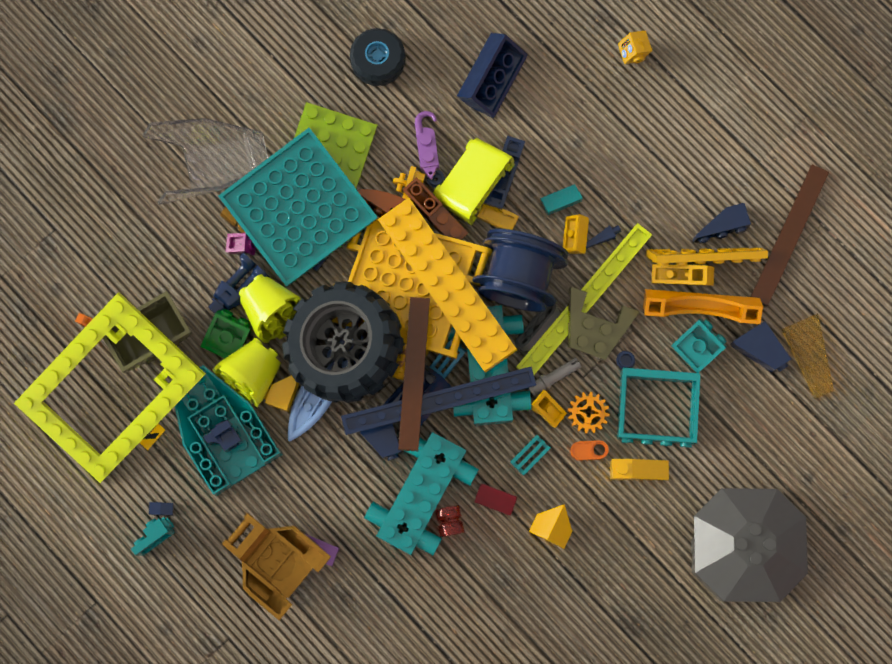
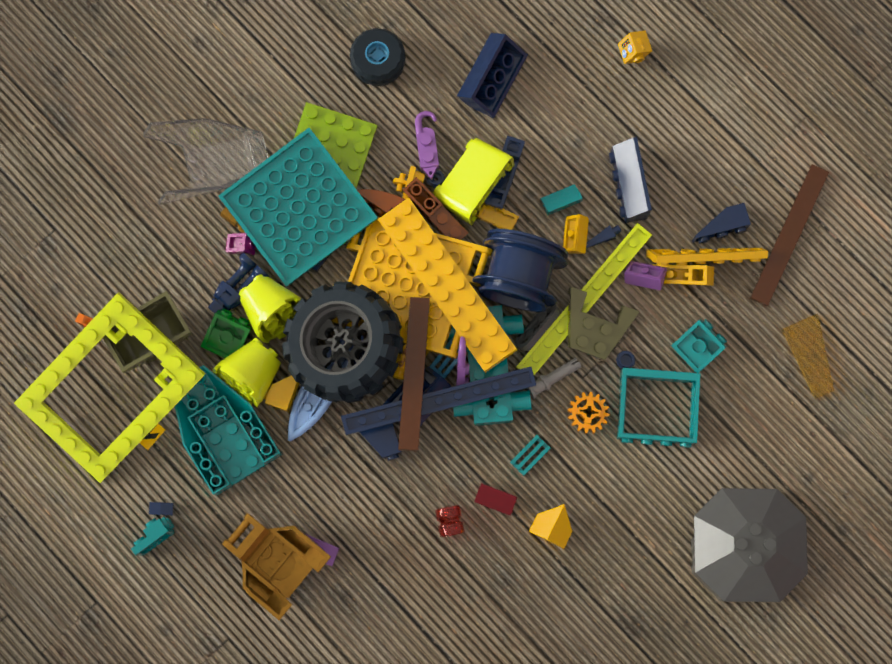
(225, 435): dark blue brick -> none
(421, 495): teal piece -> none
(462, 366): none -> medium lavender plate
(548, 409): yellow slope -> none
(585, 450): orange piece -> none
(630, 180): none -> slope
(639, 469): yellow slope -> none
(645, 275): none -> medium lavender slope
(736, 308): light orange arch -> none
(763, 348): dark blue slope -> none

